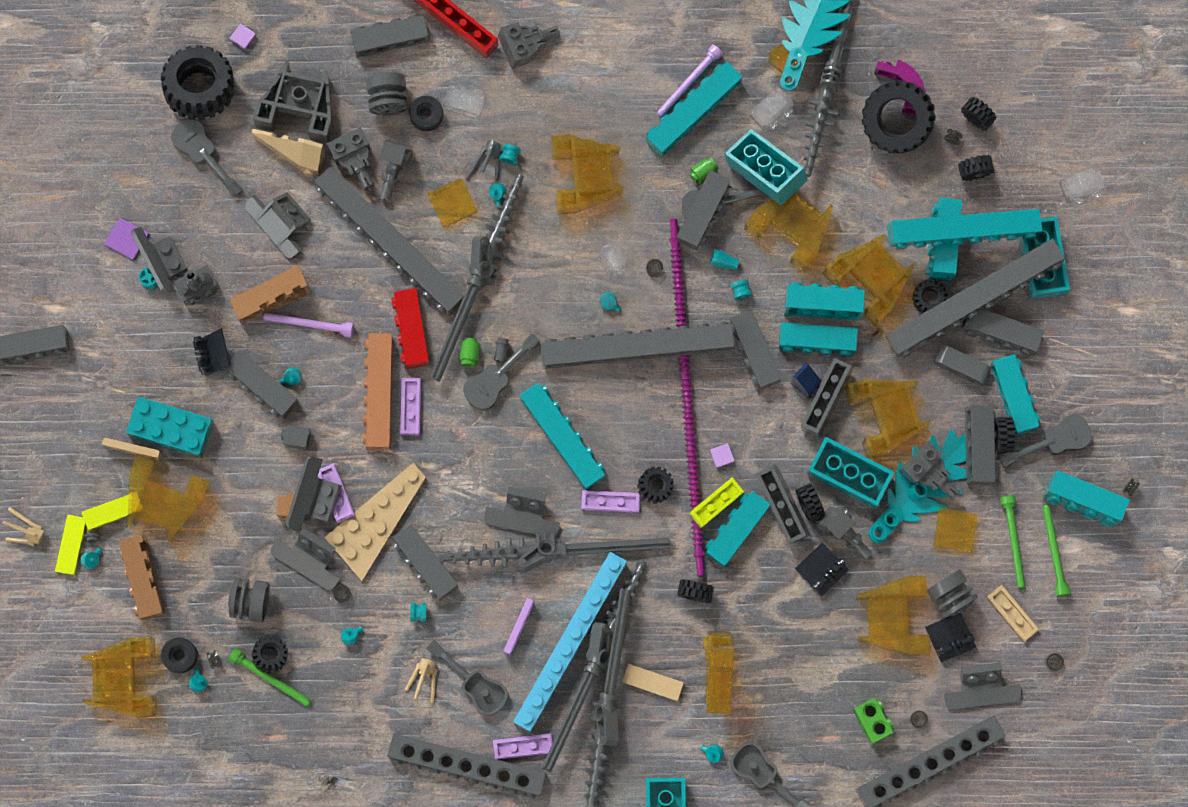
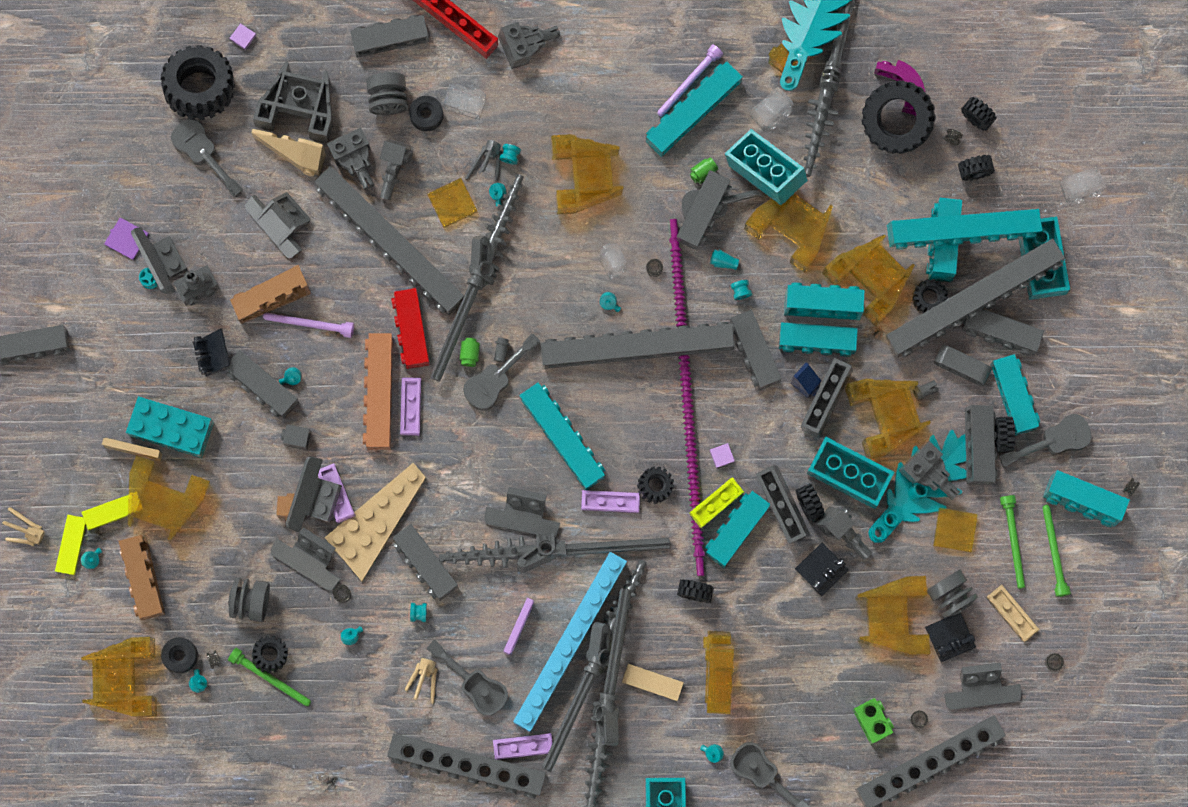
(925, 390): none -> dark grey pin

